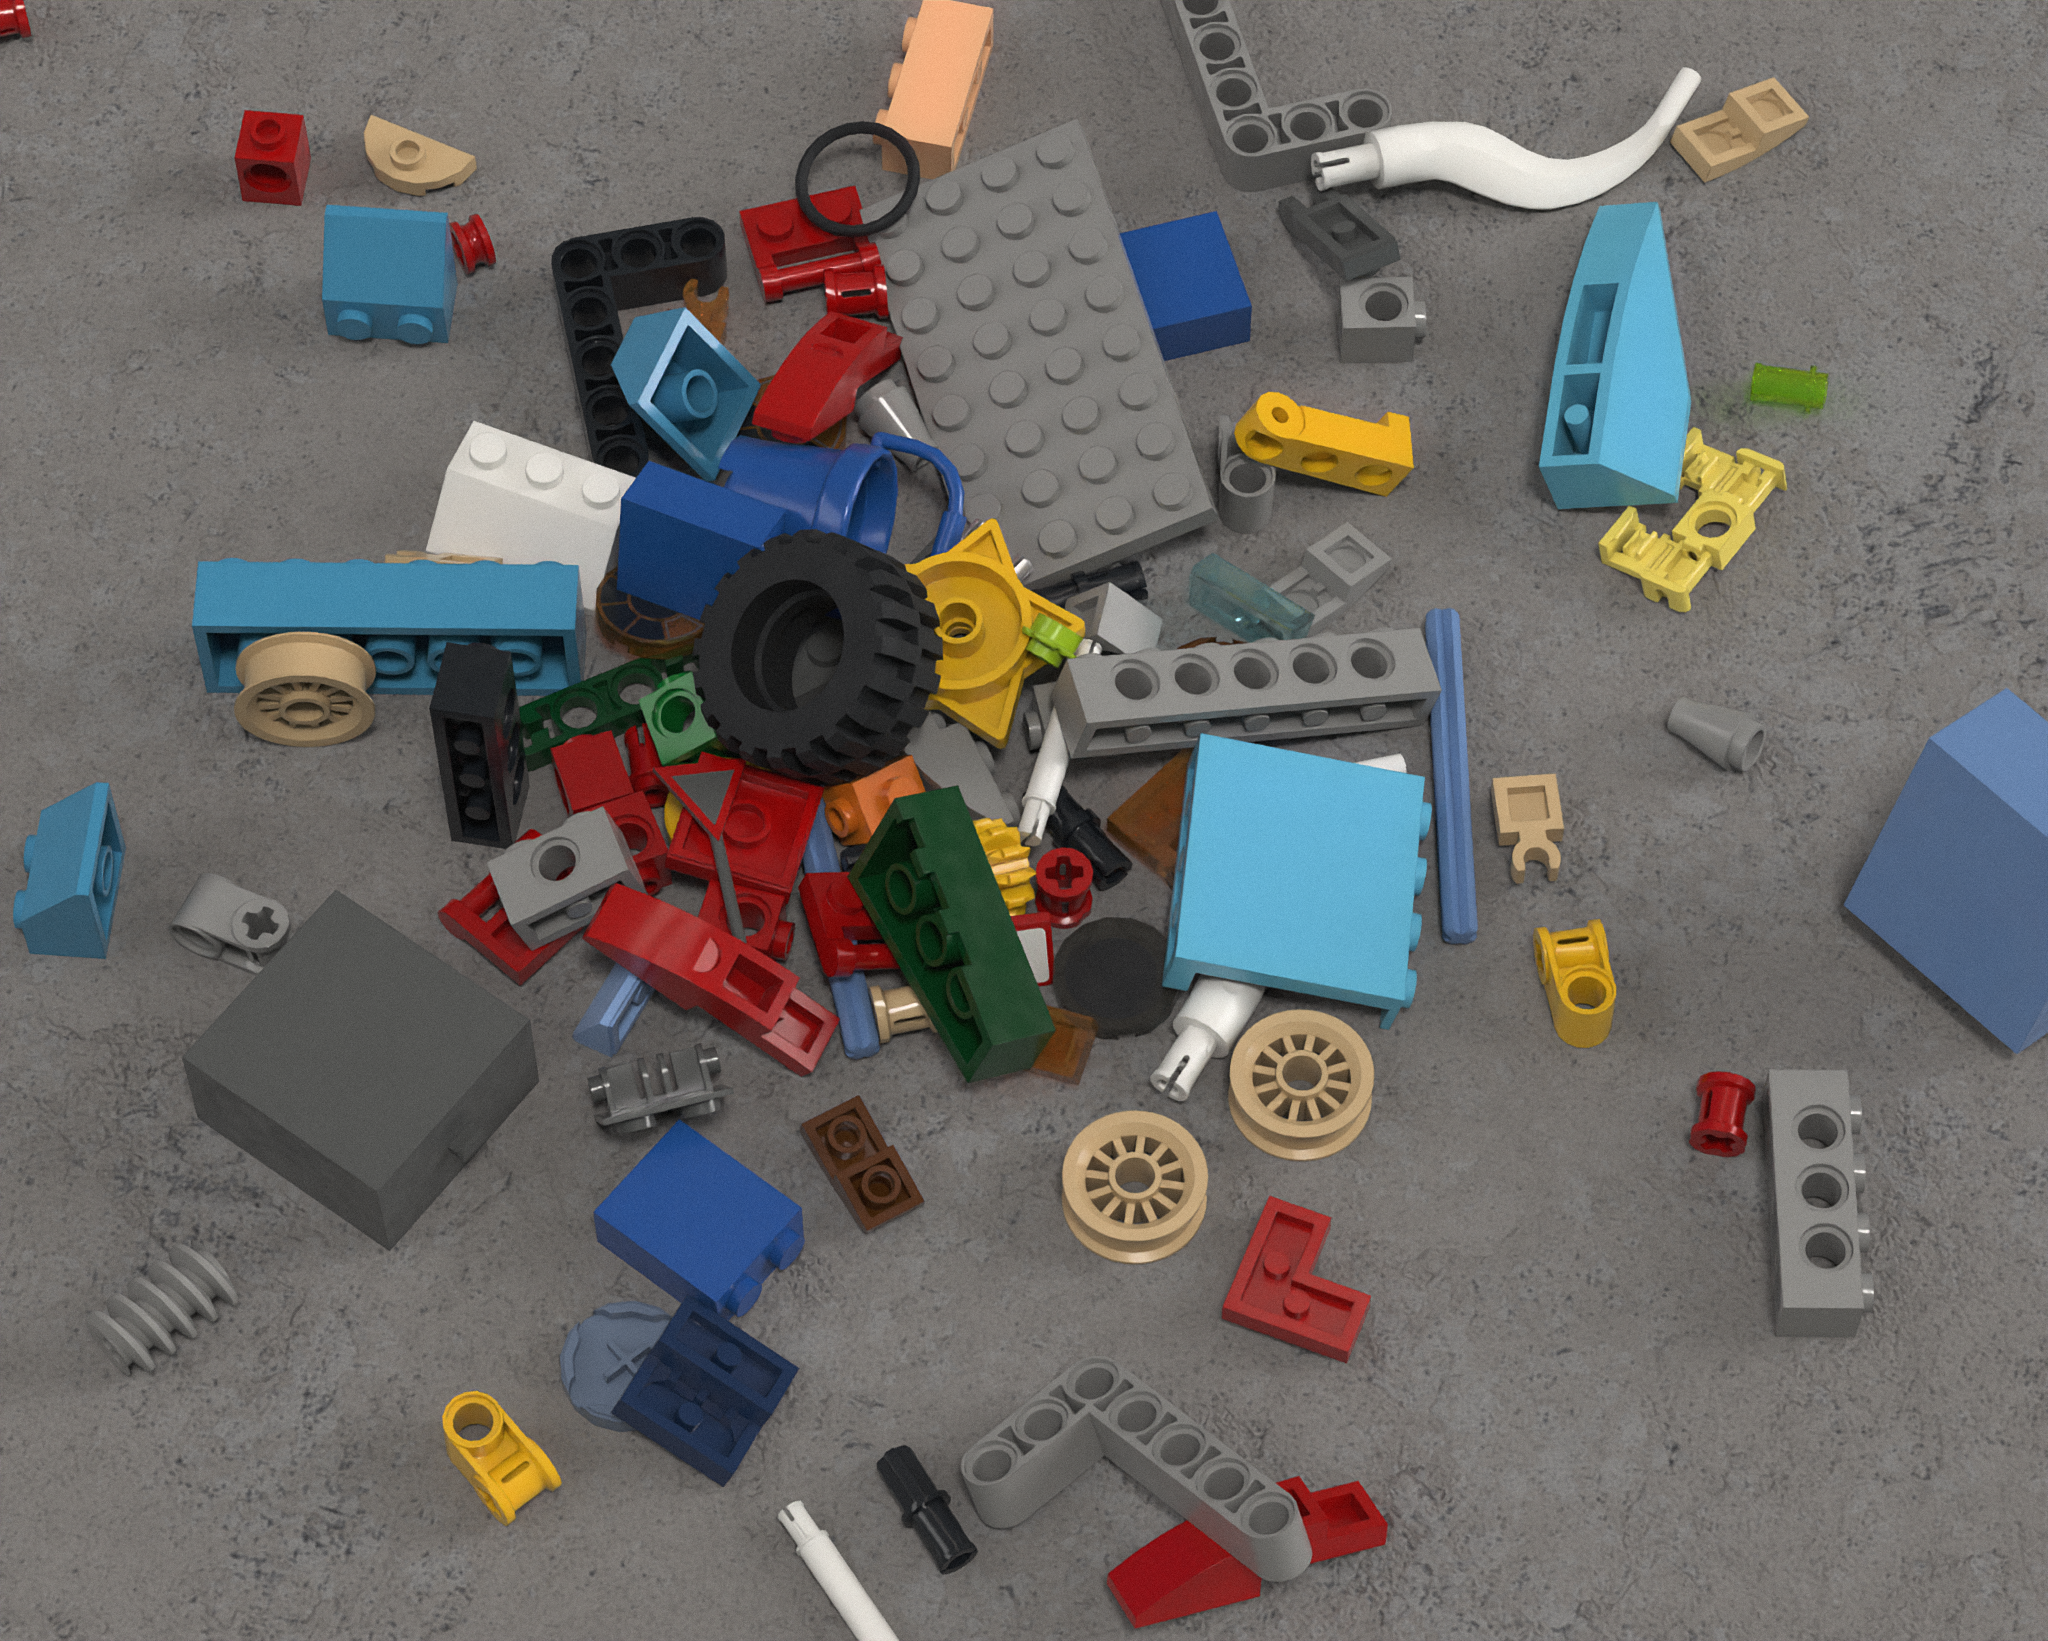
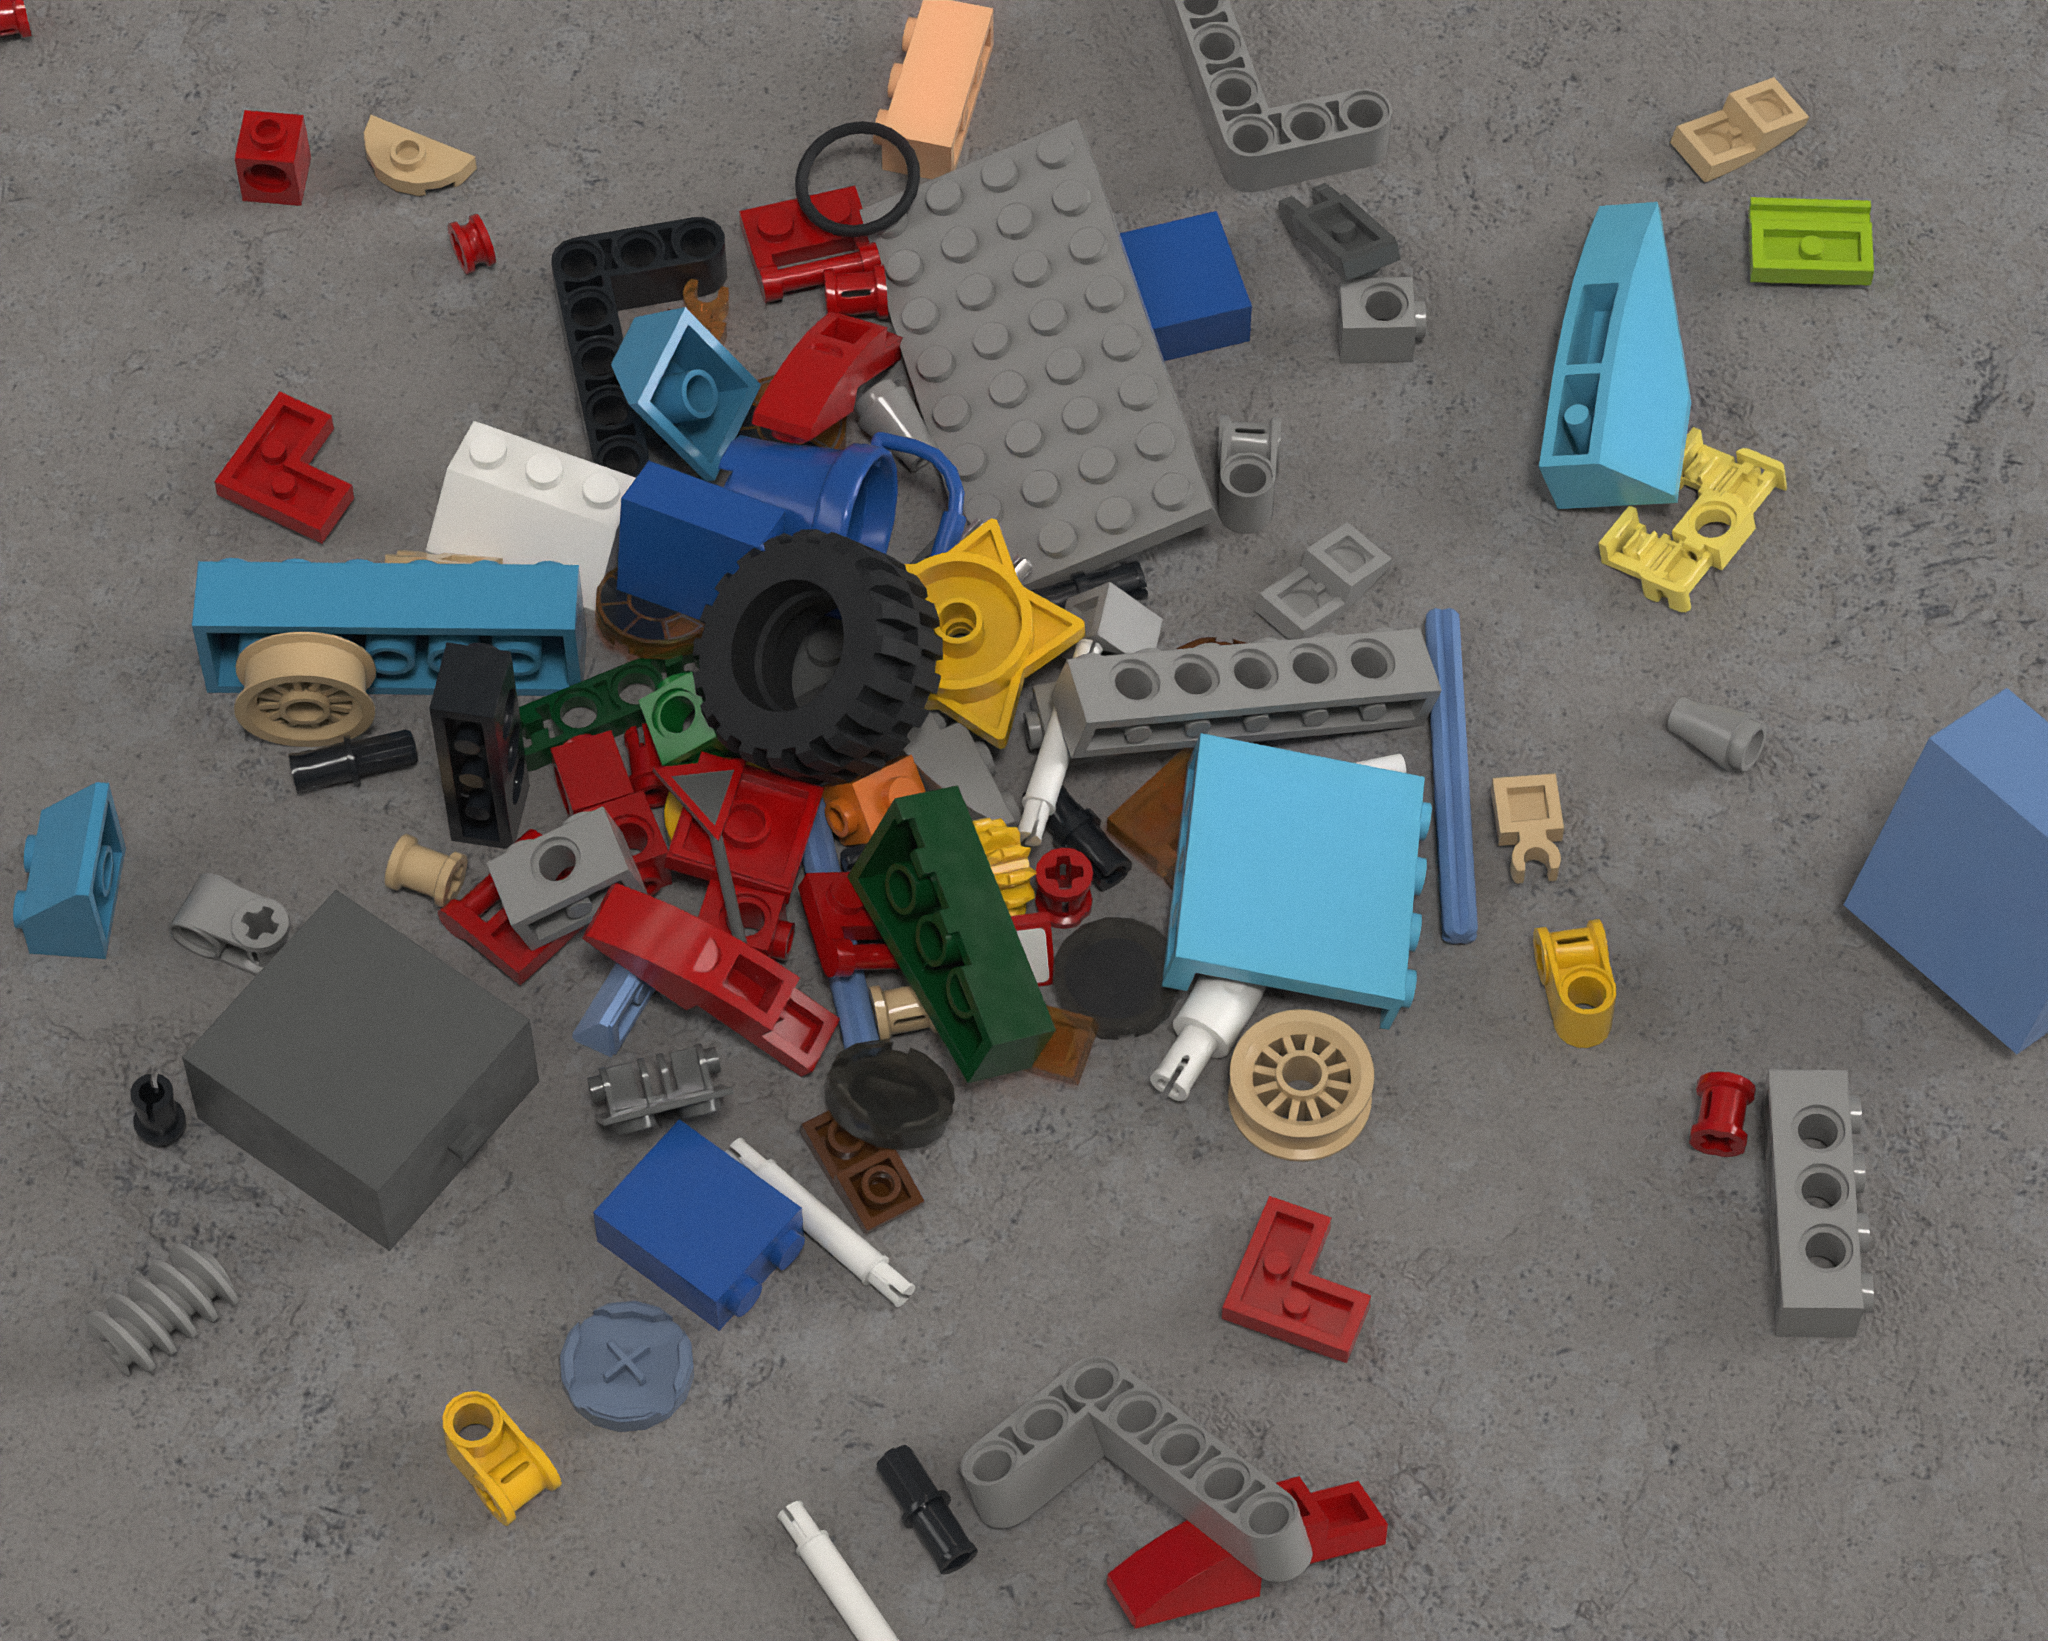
(157, 1115): none -> black pin
(274, 473): none -> red plate
(352, 759): none -> black axle
(388, 274): dark azure slope -> none
(425, 870): none -> tan bush
(705, 1390): dark blue slope -> none
(828, 1228): none -> white piece
(889, 1095): none -> clear smoke tile
(1051, 641): lime plate -> none
(1174, 1193): tan wheel -> none
(1244, 602): clear light blue slope -> none
(1327, 444): yellow leg -> none
(1496, 165): white animal -> none
(1790, 386): clear neon green pin -> none
(1810, 241): none -> lime plate

